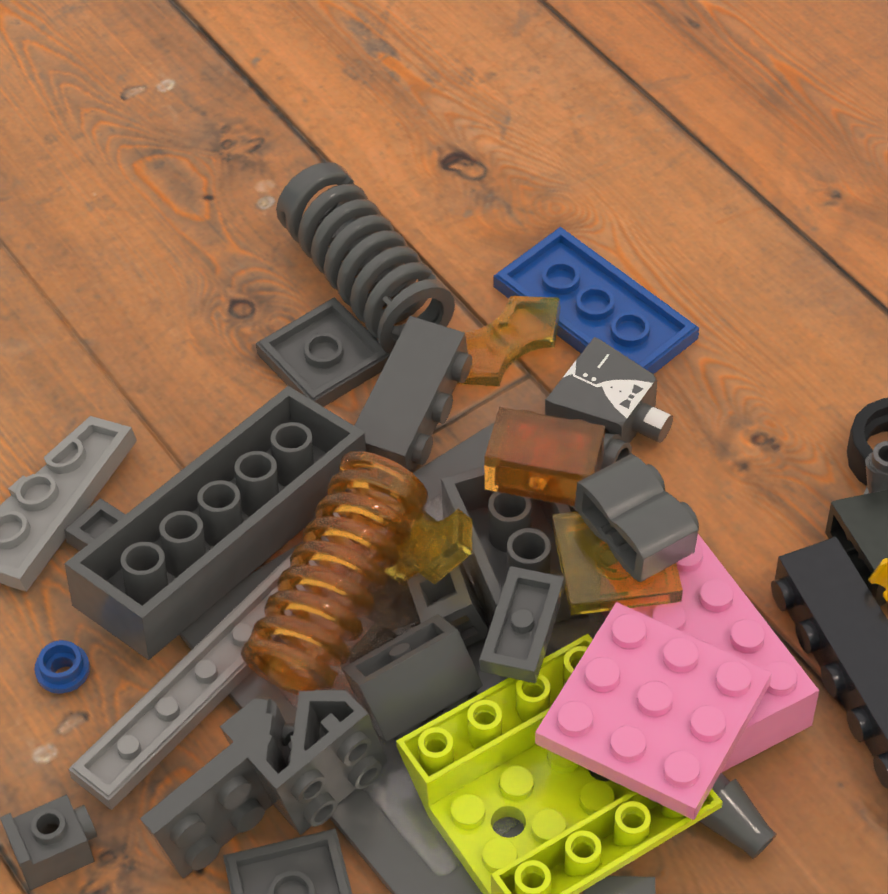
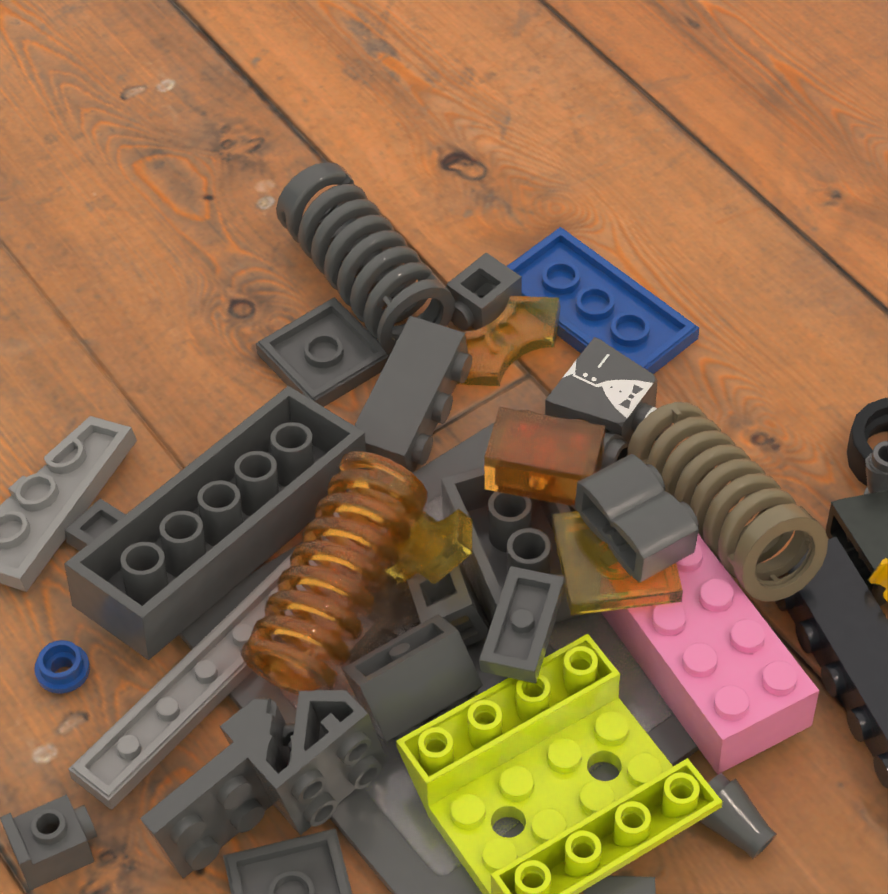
(482, 292): none -> dark grey brick
(654, 710): bright pink plate -> none
(735, 546): none -> dark tan piece

